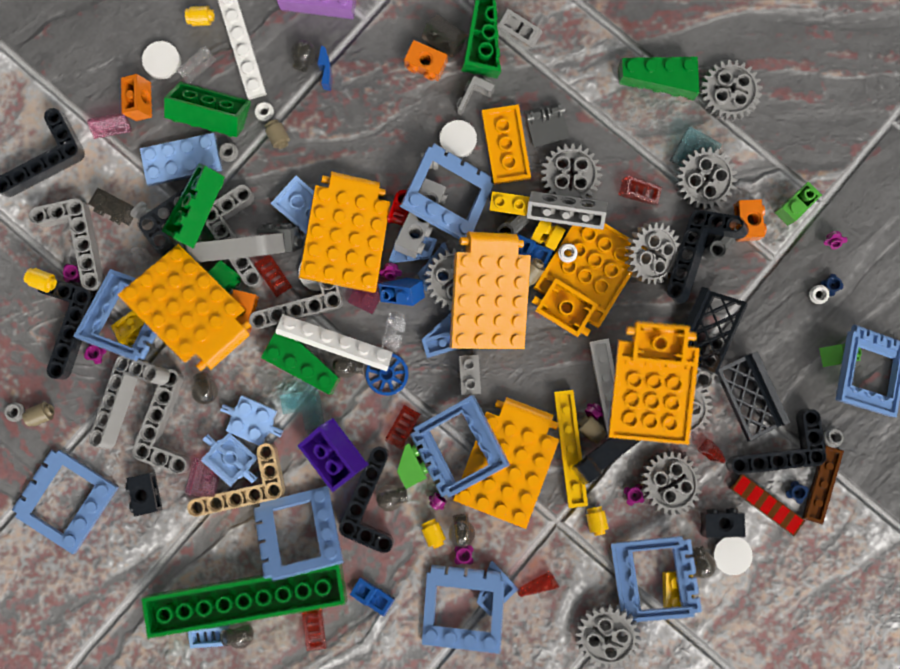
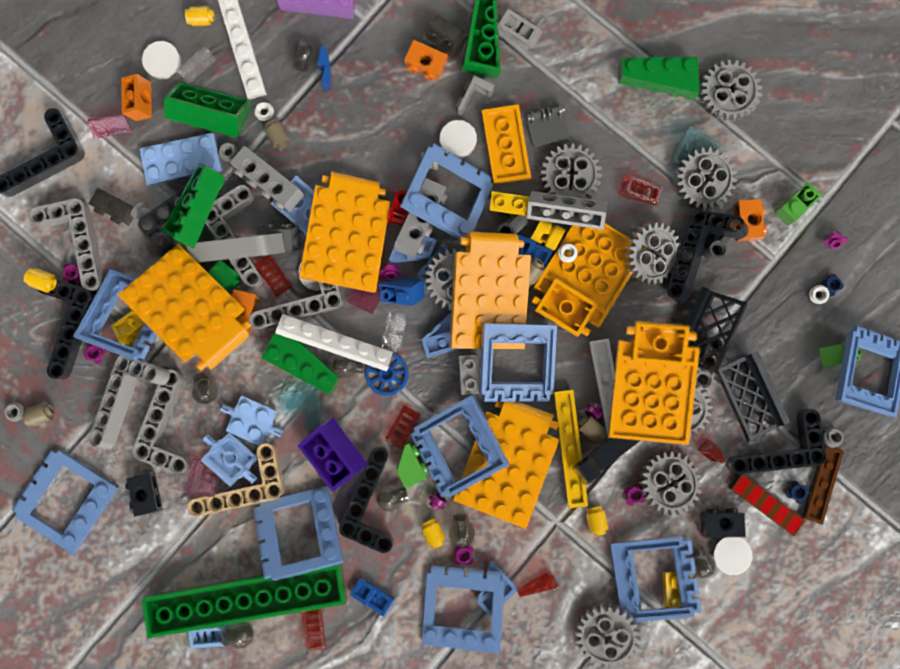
(246, 160): none -> light grey brick
(524, 334): none -> medium blue hinge

